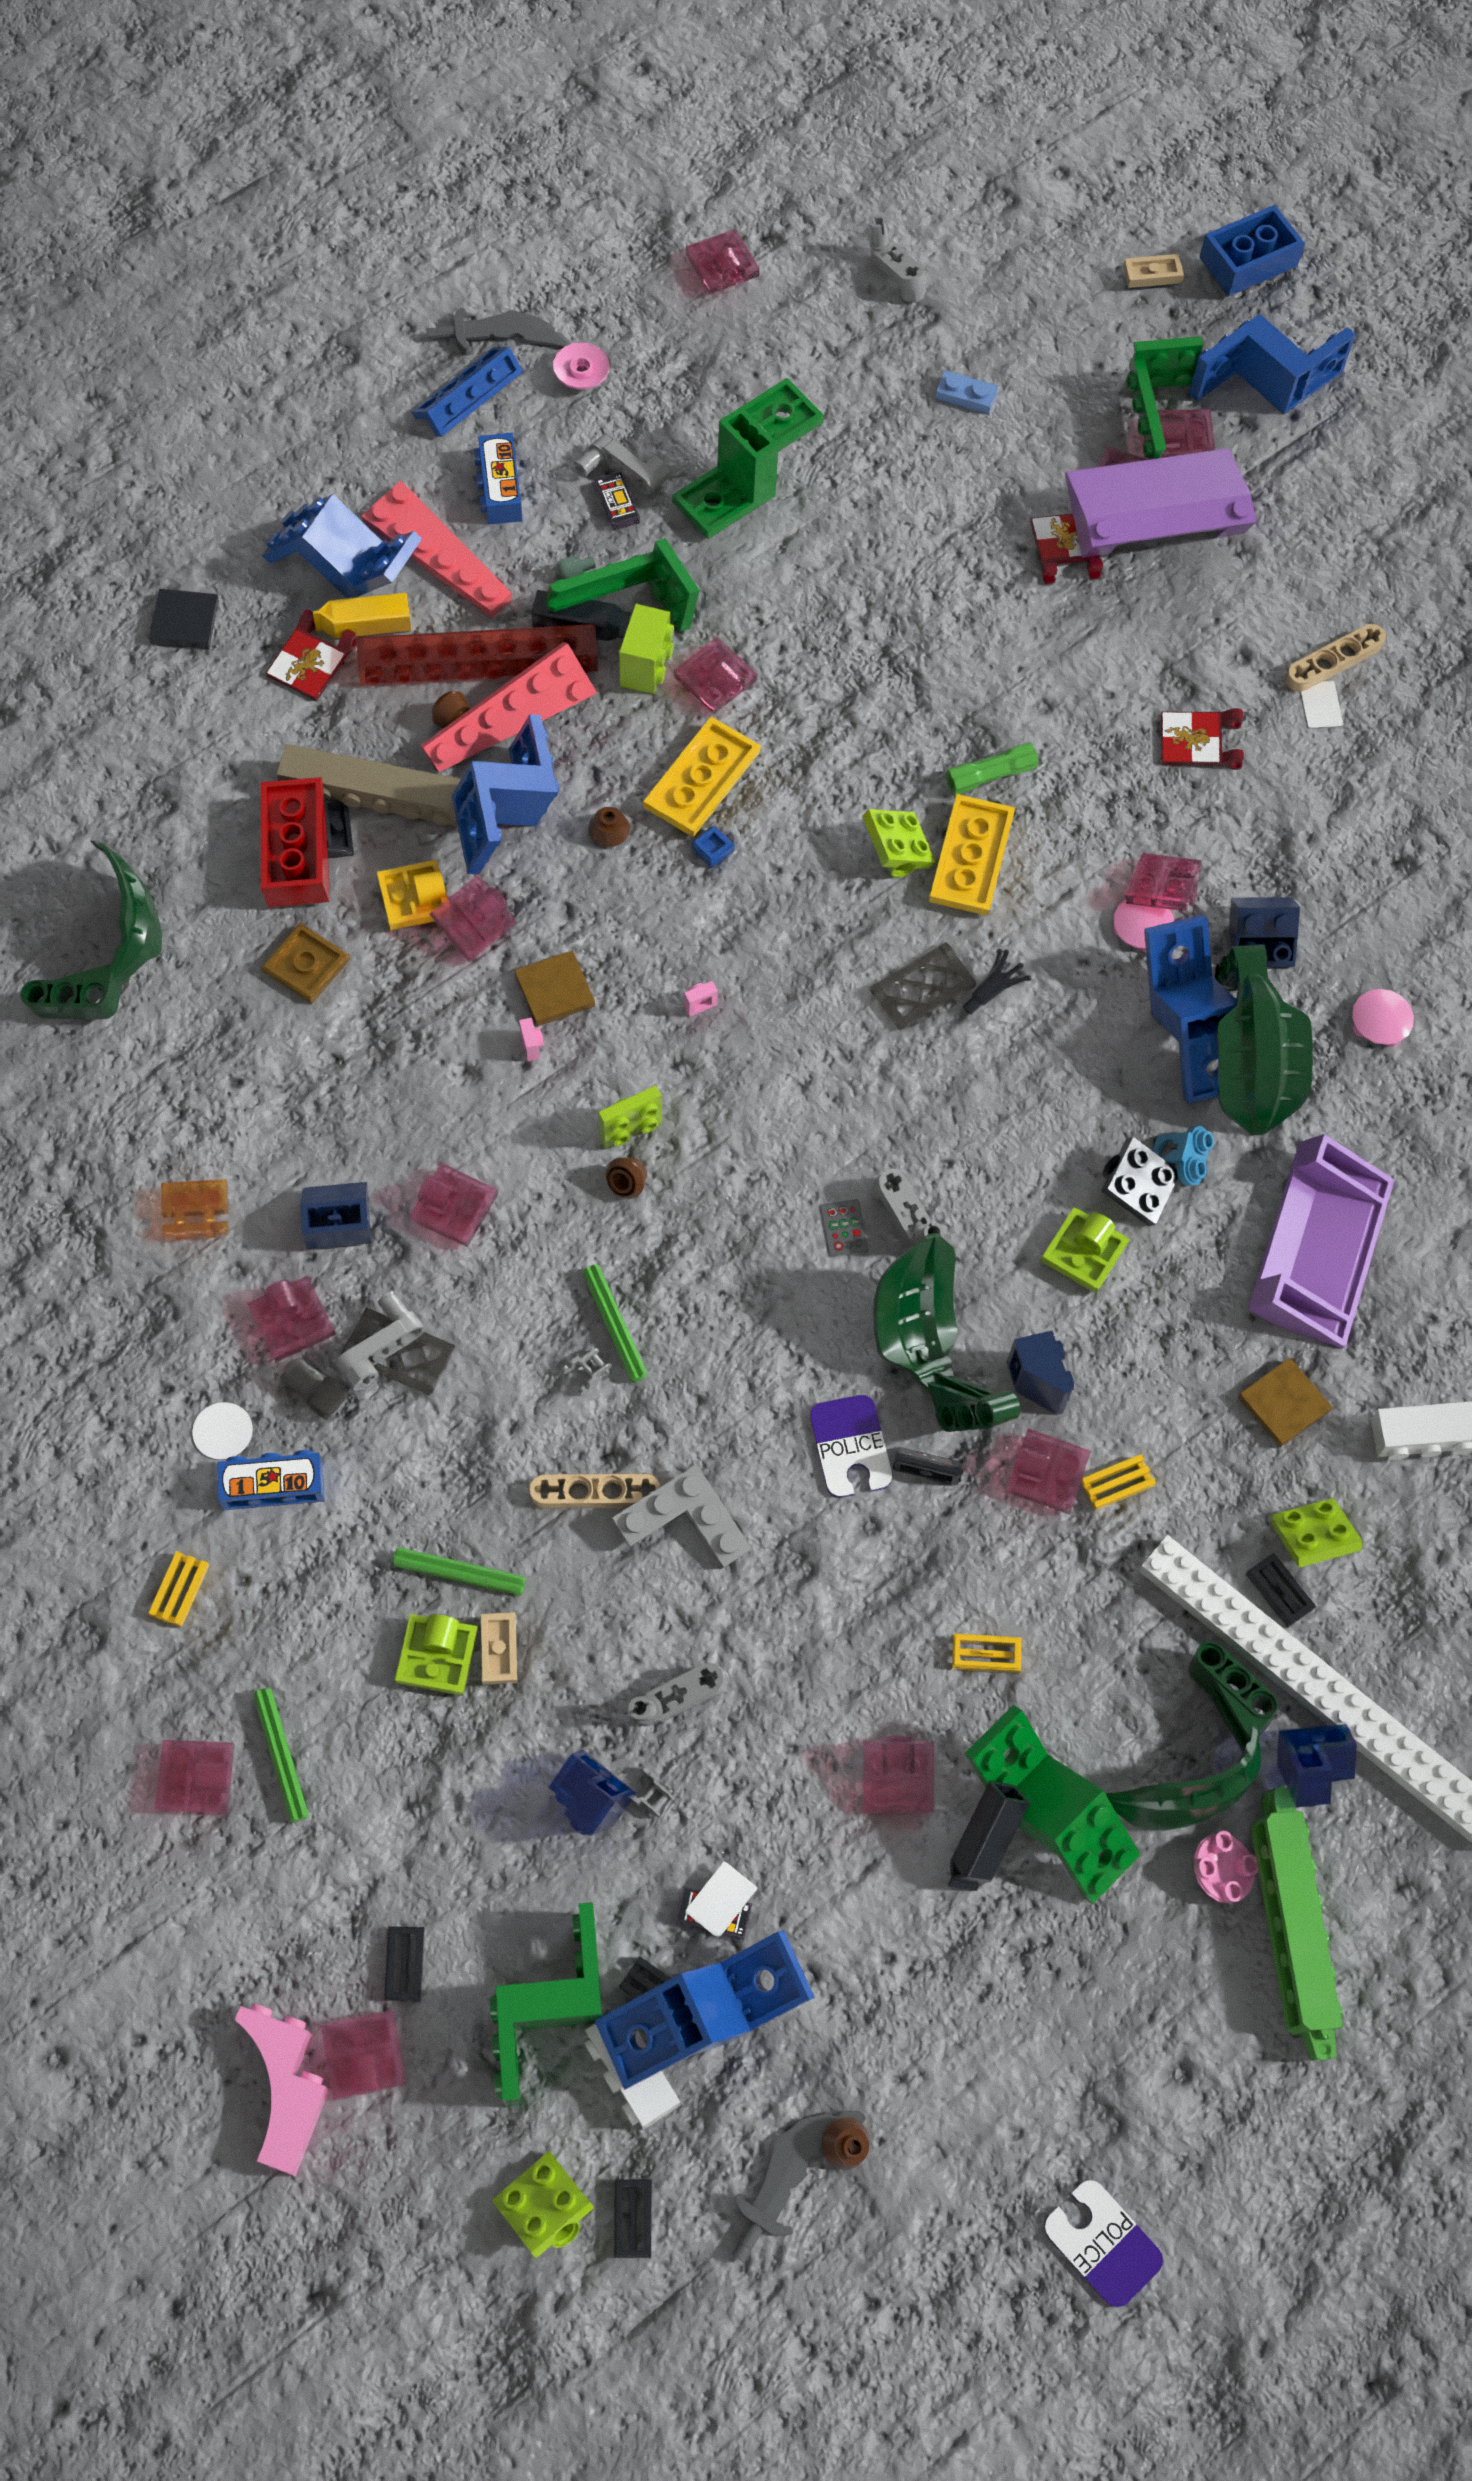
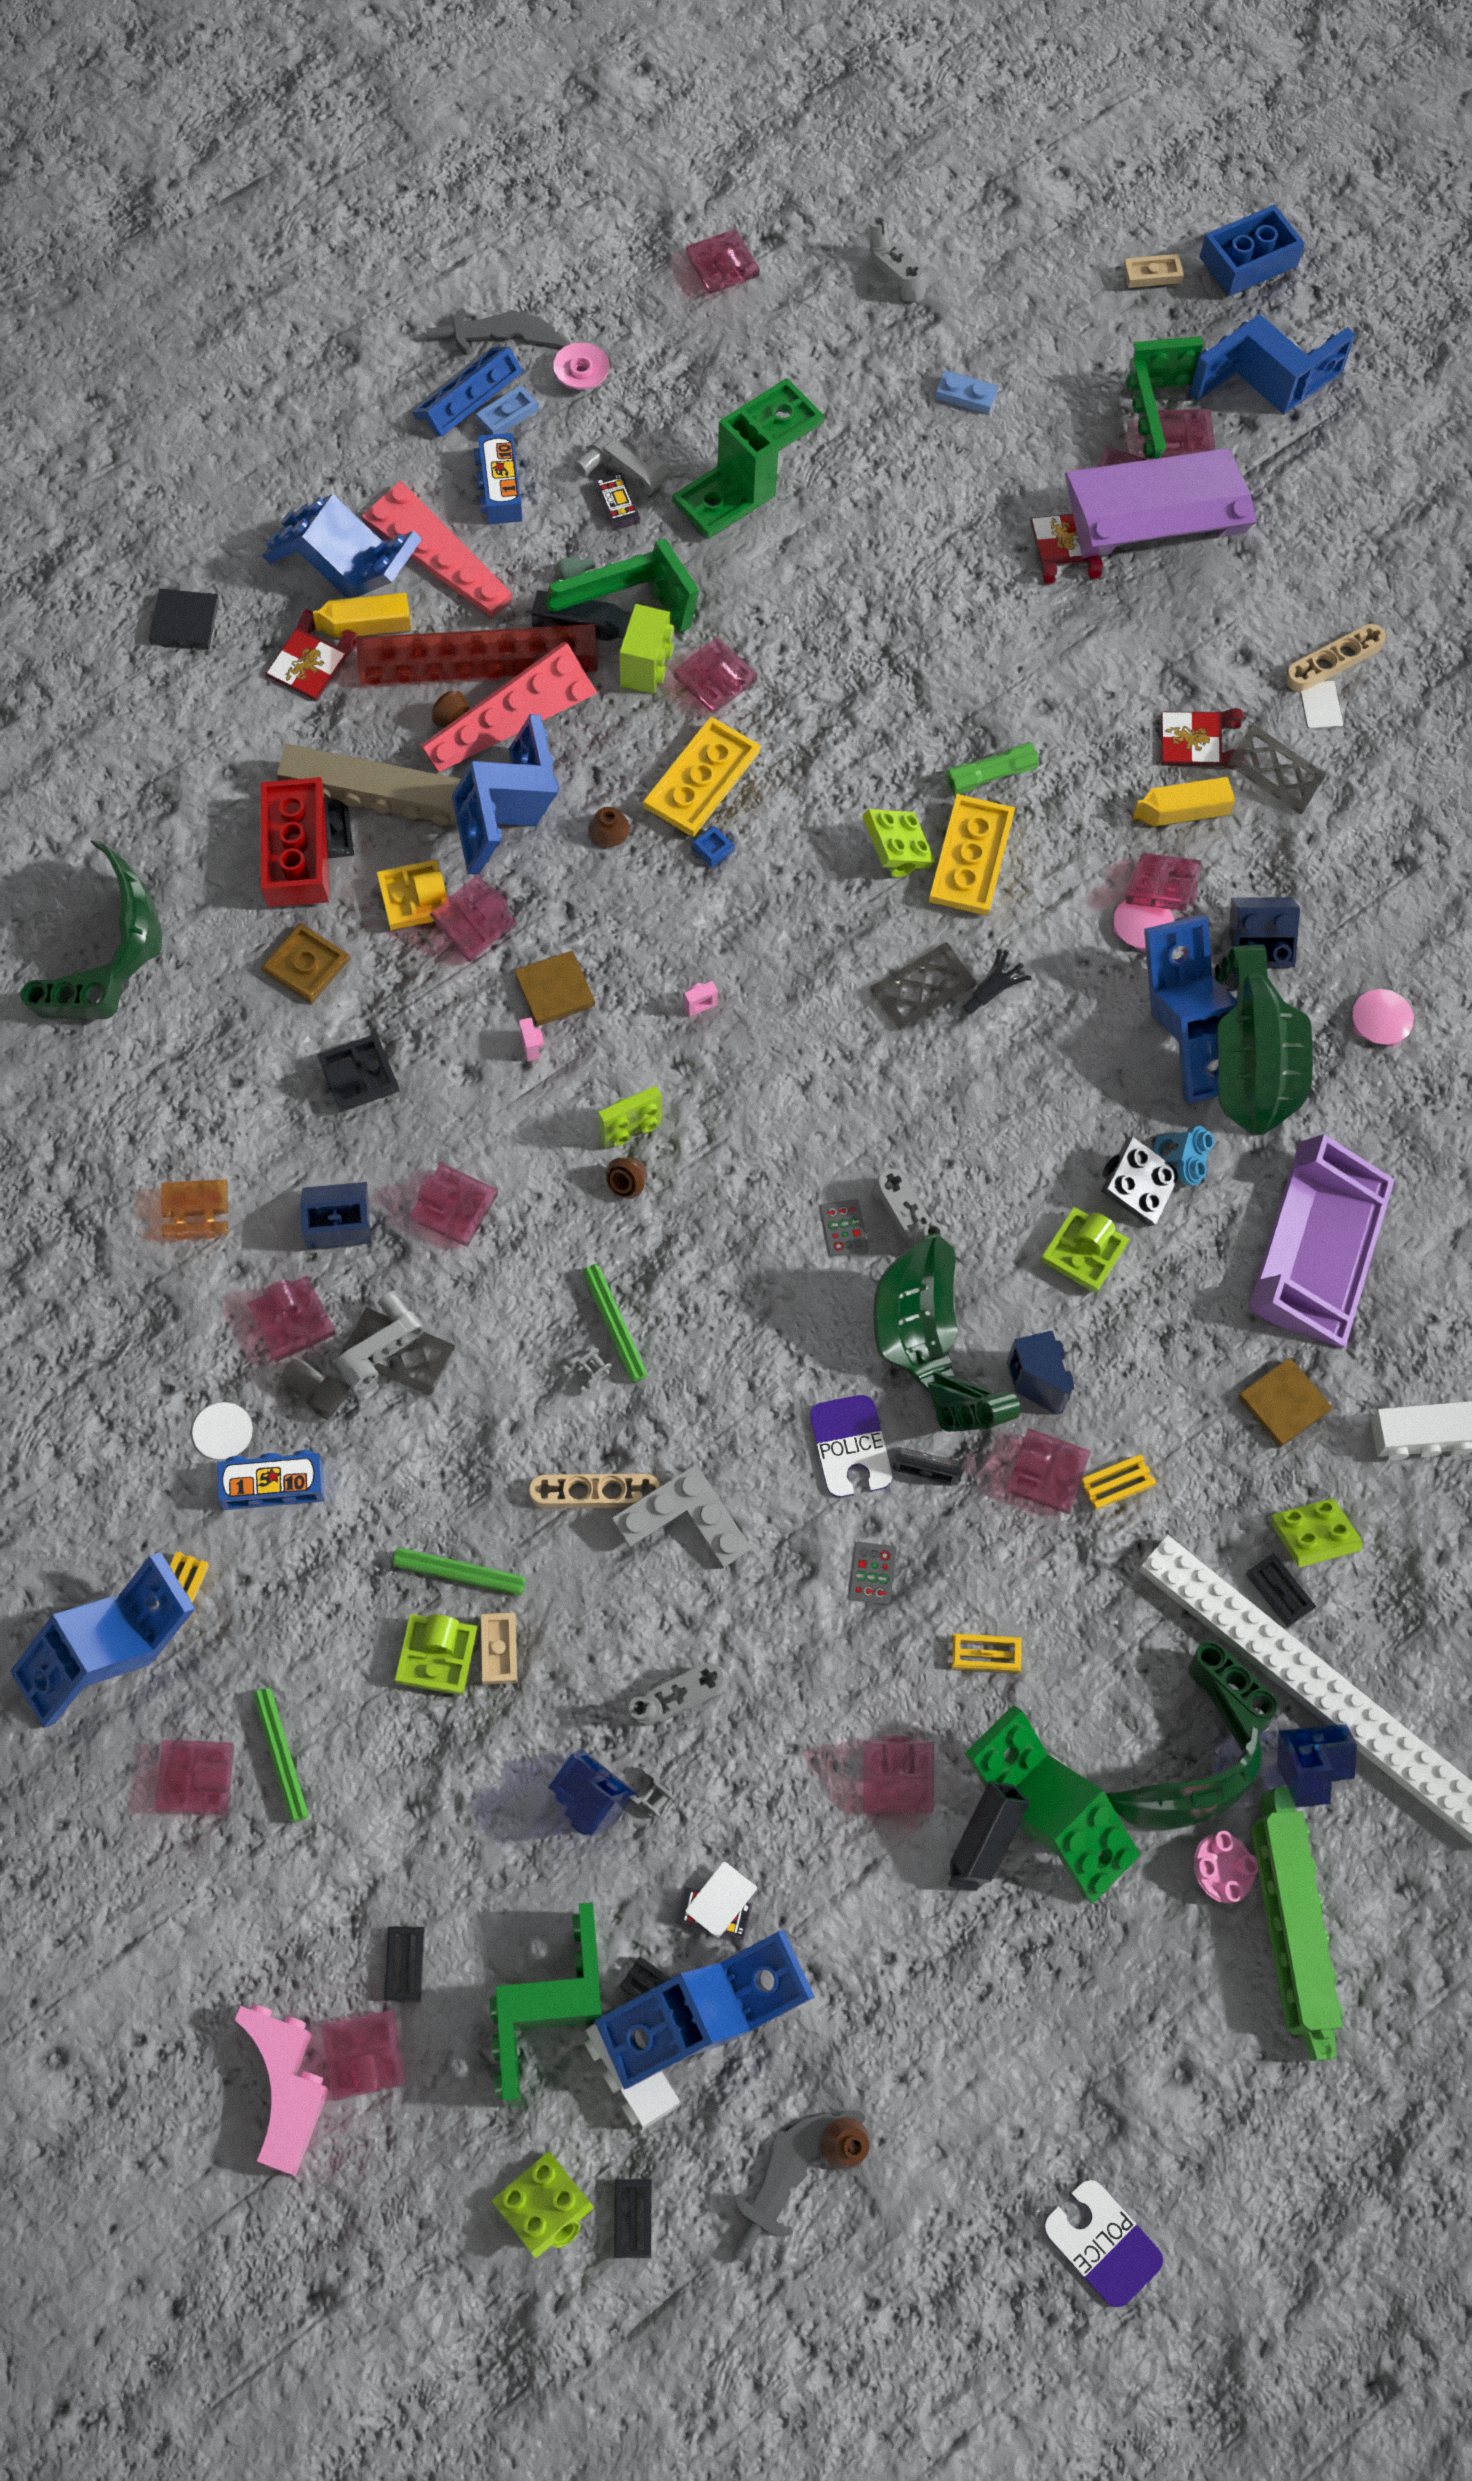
(102, 1639): none -> blue bracket
(358, 1073): none -> black plate
(507, 411): none -> medium blue plate
(873, 1573): none -> dark grey sticker
(1186, 802): none -> yellow piece
(1255, 775): none -> clear smoke window

